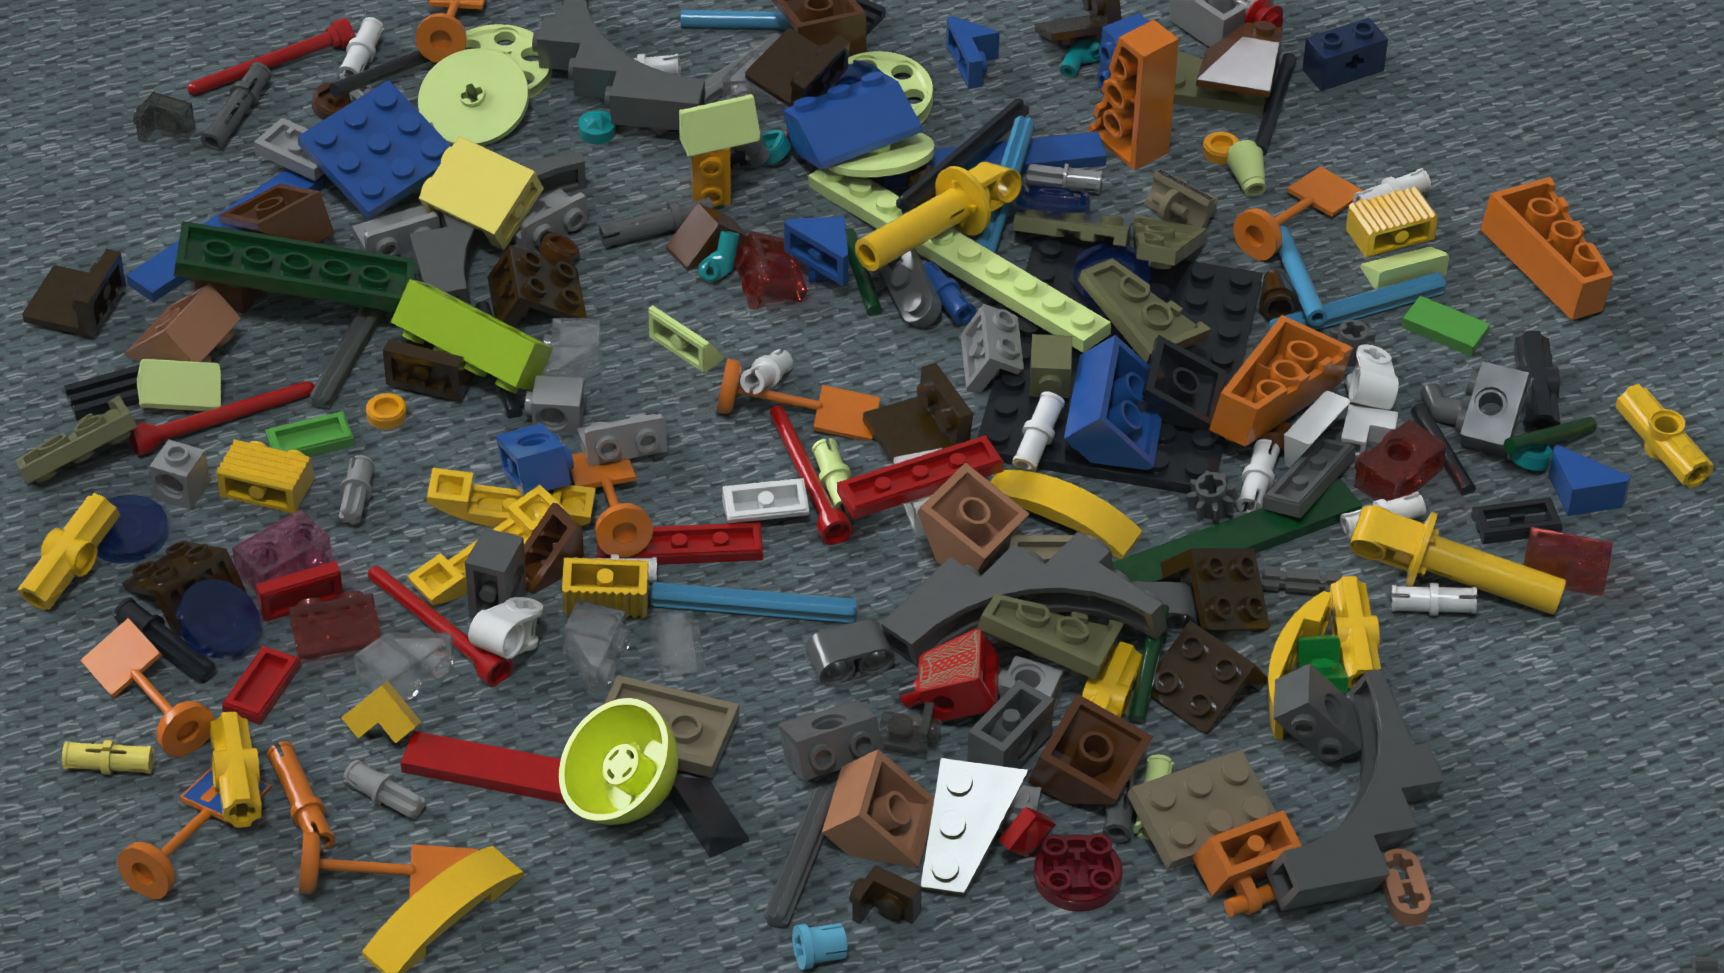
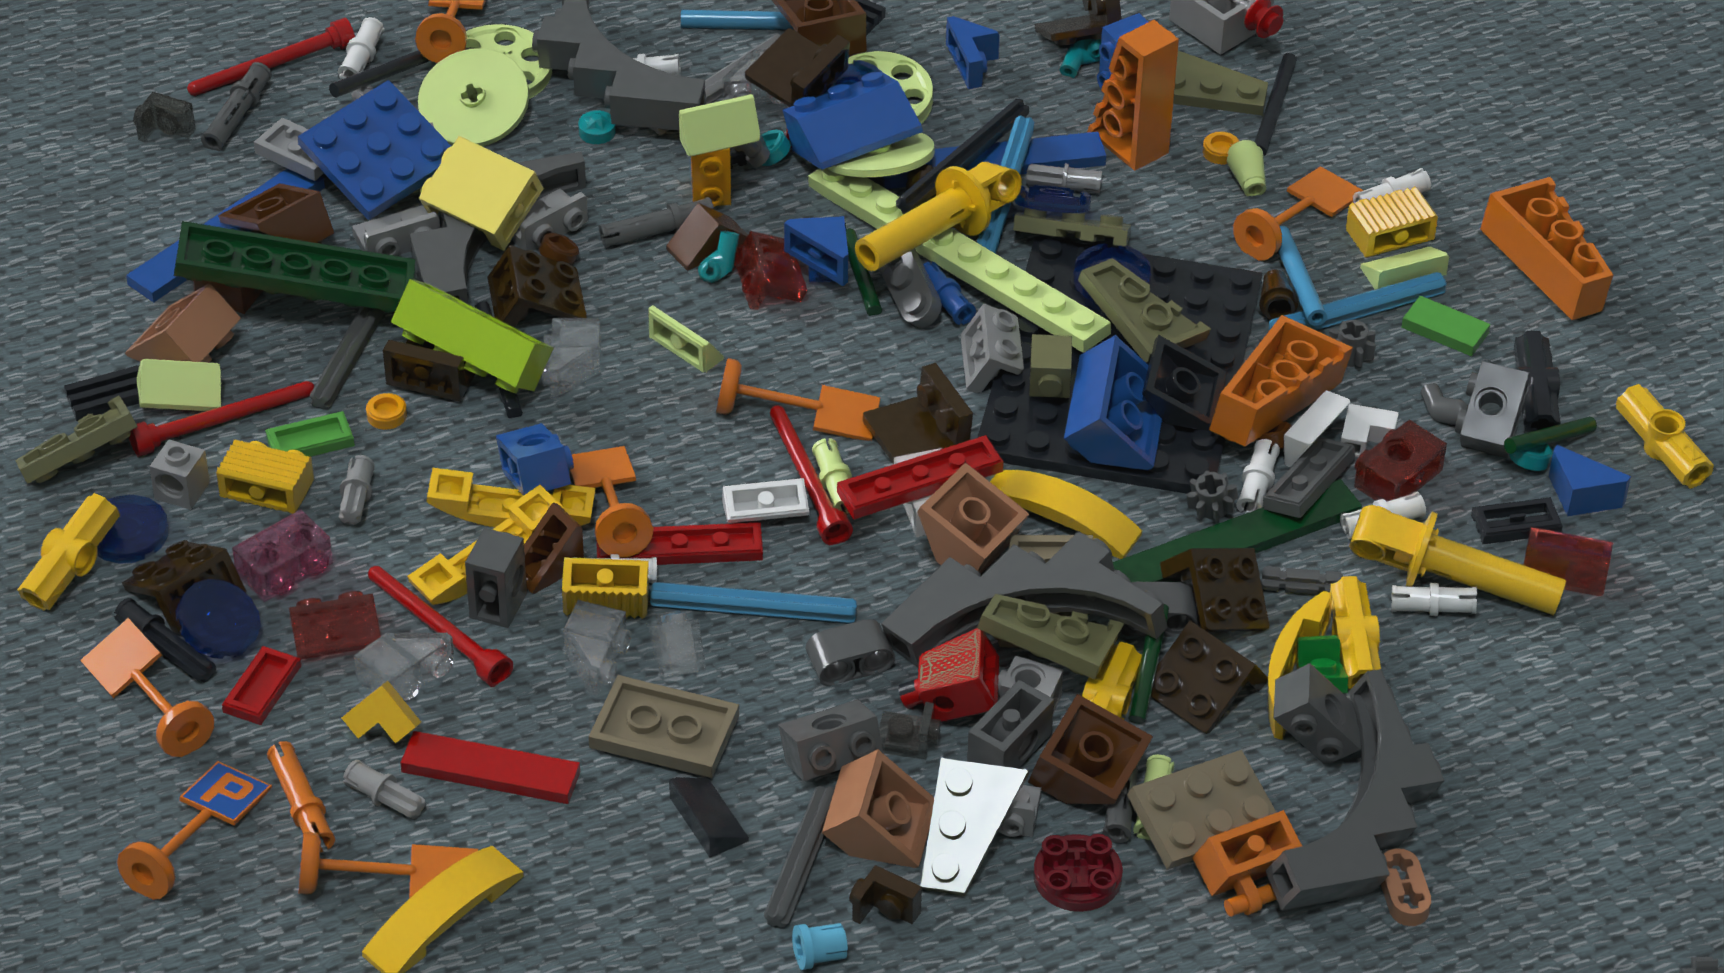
(78, 299): dark brown bracket -> none
(108, 757): light yellow pin -> none
(235, 769): yellow piece -> none
(284, 592): red tile -> none
(325, 104): reddish brown tile -> none
(507, 627): white piece -> none
(556, 403): light grey brick -> none
(619, 763): neon yellow piece -> none
(623, 439): light grey bracket -> none
(766, 371): white pin -> none
(1027, 832): red tile -> none
(1038, 432): white pin -> none
(1165, 241): olive wing -> none
(1179, 201): dark tan hips -> none
(1243, 60): slope -> none
(1345, 54): dark blue brick -> none
(1372, 379): white piece -> none
(1451, 462): black bar -> none

